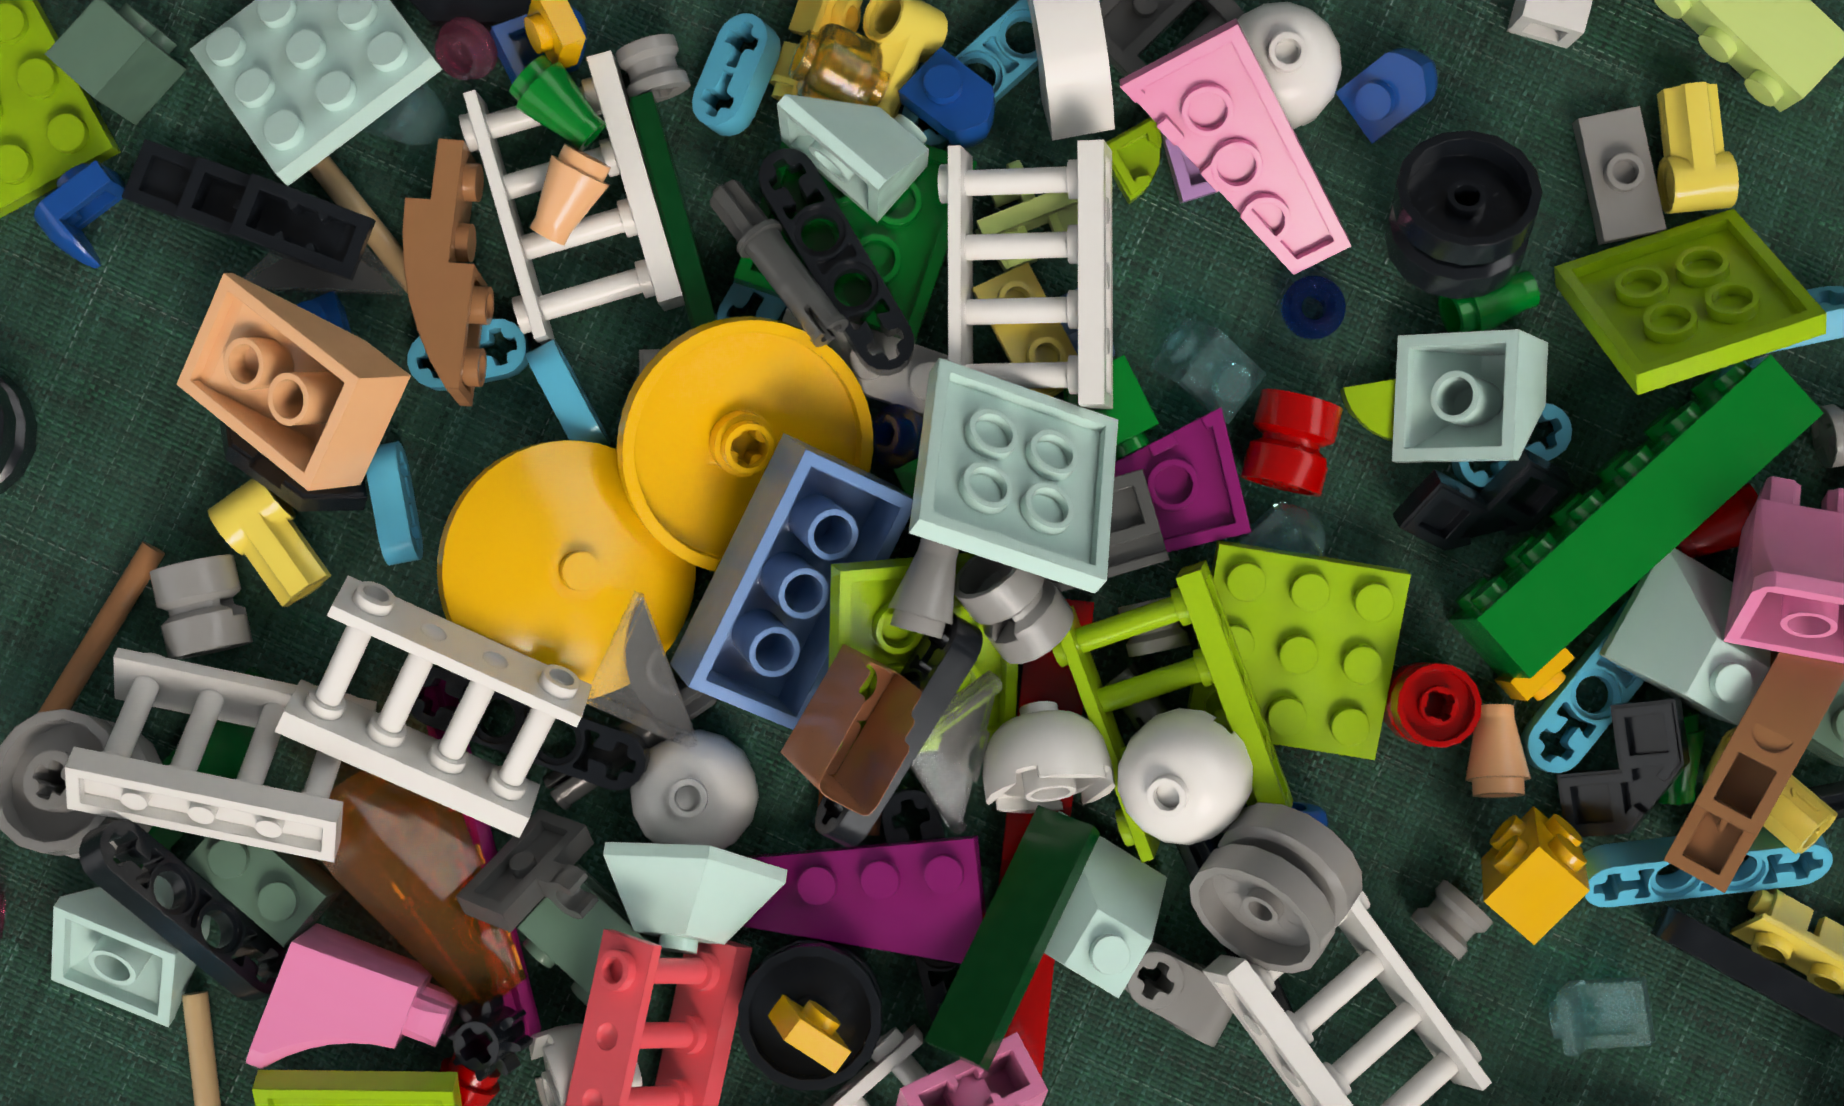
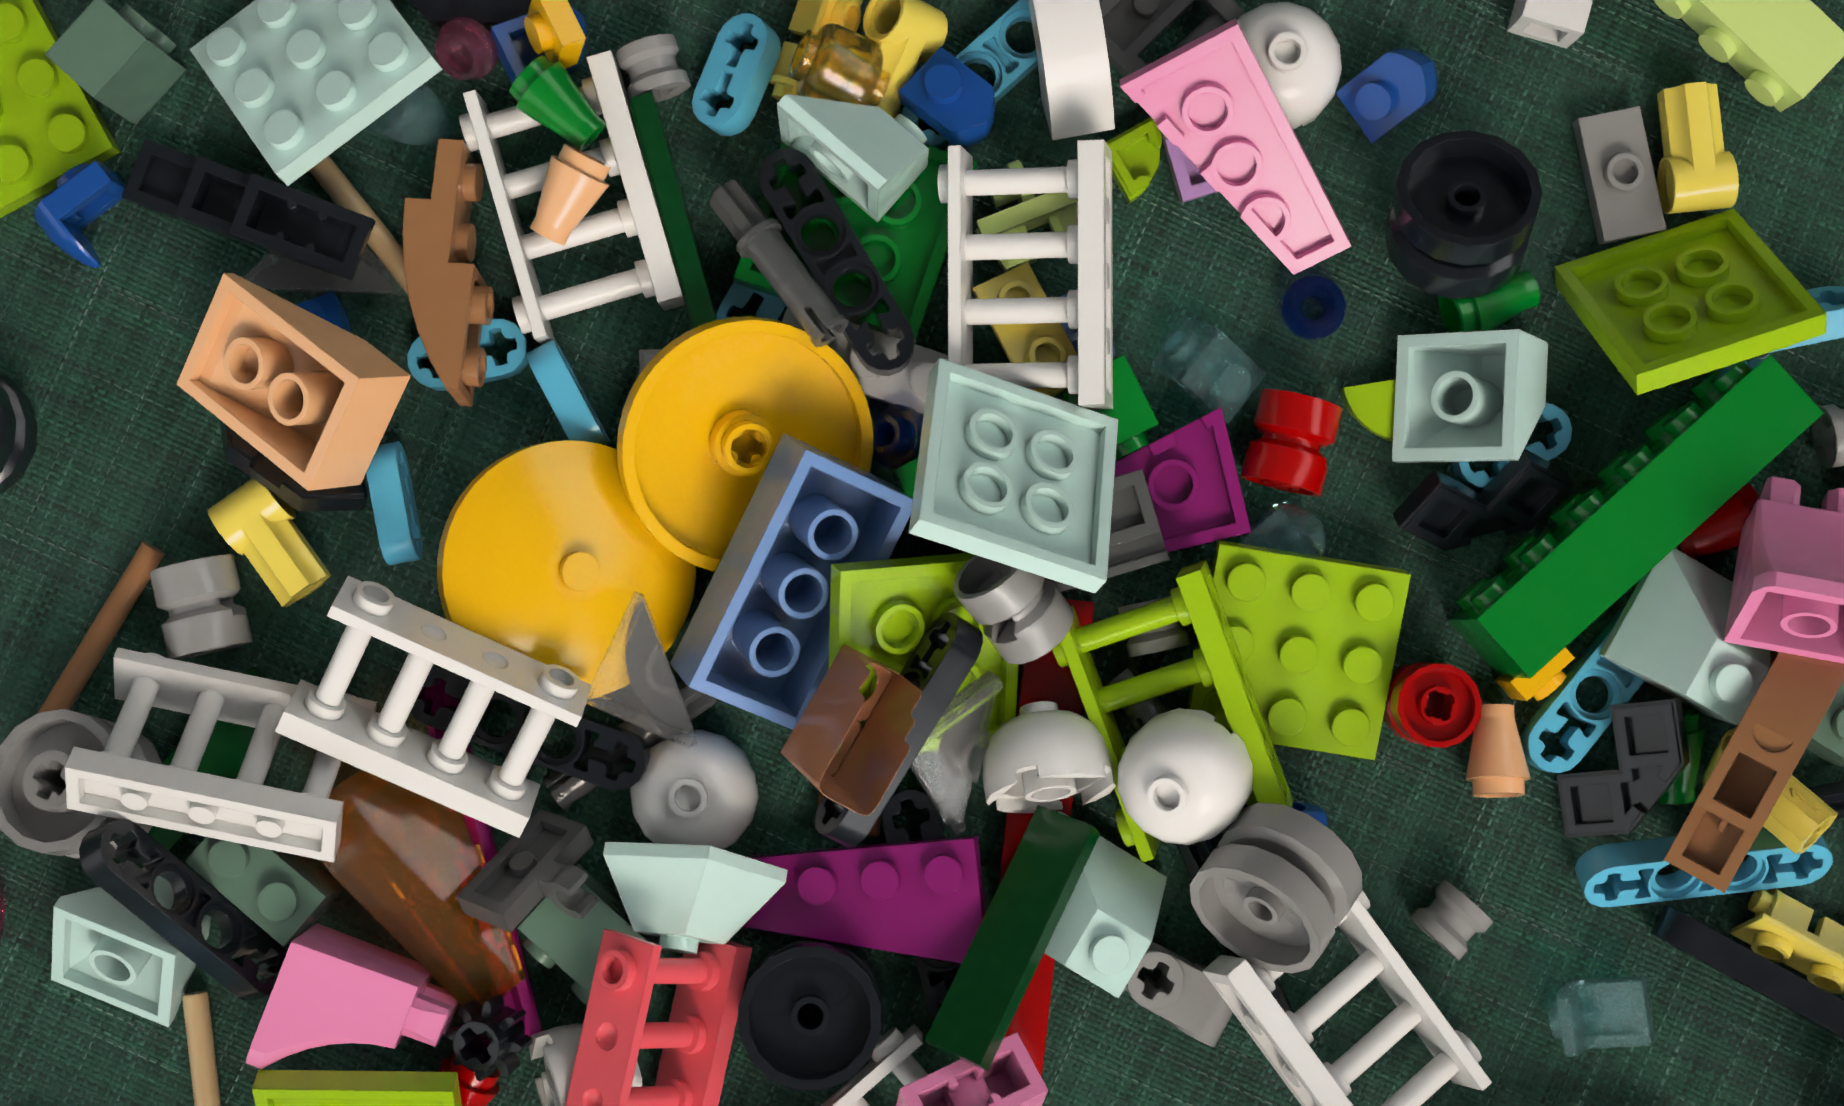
(811, 1031): yellow plate -> none
(927, 590): light grey cone -> none
(1534, 872): yellow brick -> none

